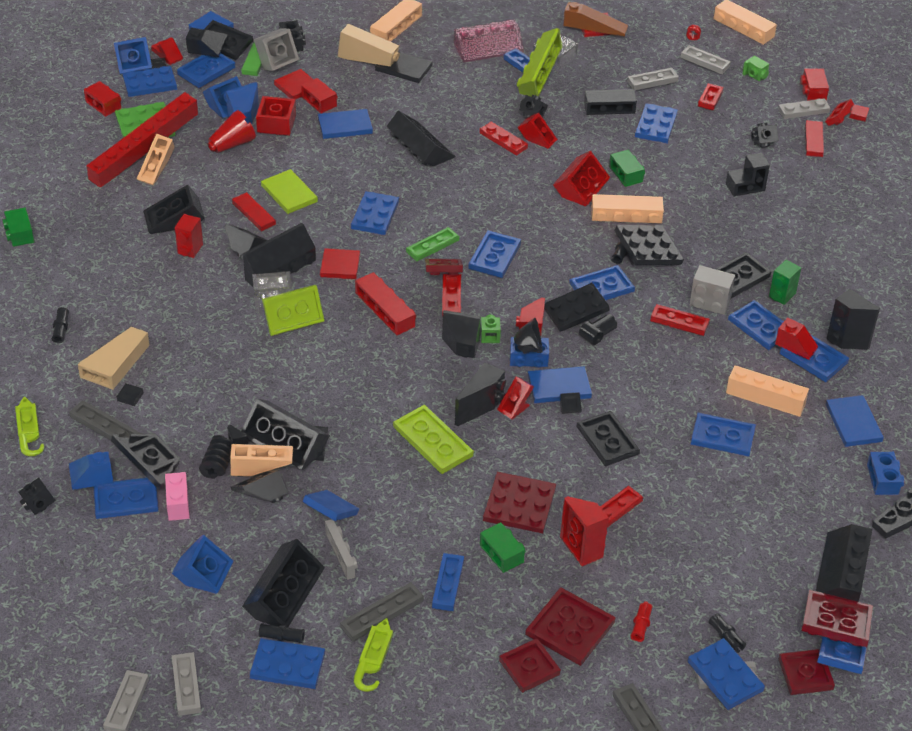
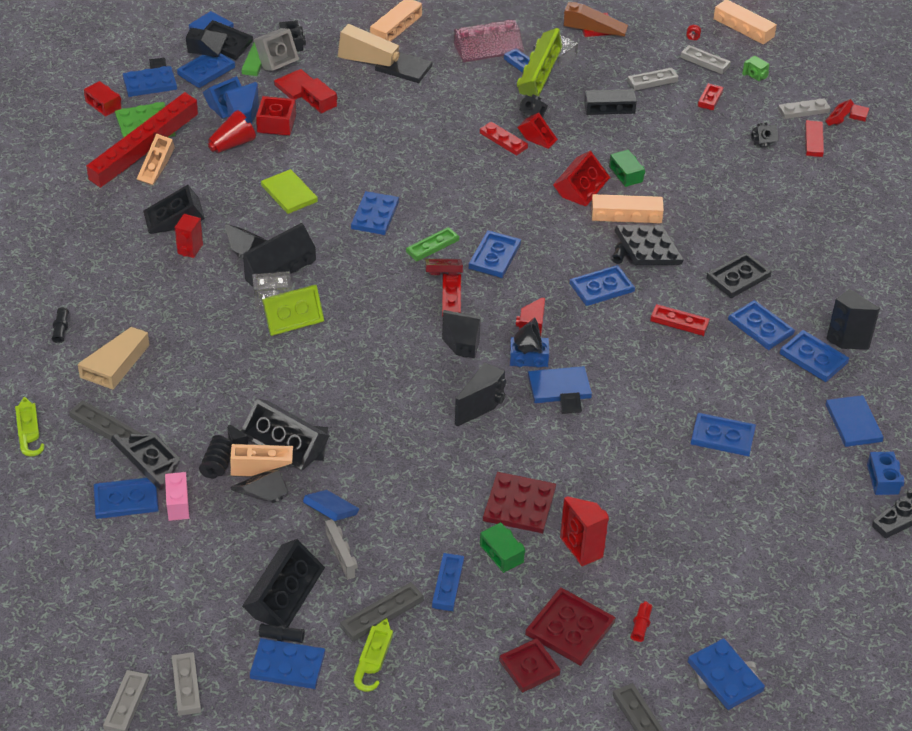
(18, 227): green brick -> none
(36, 496): black brick -> none
(91, 471): blue slope -> none
(130, 394): black tile -> none
(133, 55): blue slope -> none
(168, 50): red slope -> none
(203, 566): blue slope -> none
(254, 211): red tile -> none
(340, 263): red tile -> none
(345, 123): blue tile -> none
(385, 303): red brick -> none
(419, 140): black slope -> none
(433, 439): lime plate -> none
(490, 324): bright green brick -> none
(515, 398): red slope -> none
(576, 307): black plate -> none
(595, 331): black piece -> none
(608, 438): black tile -> none
(621, 504): red tile -> none
(656, 123): plate -> none
(712, 290): light grey brick -> none
(727, 632): black pin -> none
(751, 178): black brick -> none
(767, 390): light nougat brick -> none
(785, 282): green brick -> none
(796, 338): red slope -> none
(804, 673): dark red plate -> none
(814, 84): red brick -> none
(837, 618): dark red plate -> none
(842, 655): blue tile -> none
(844, 562): black slope -> none

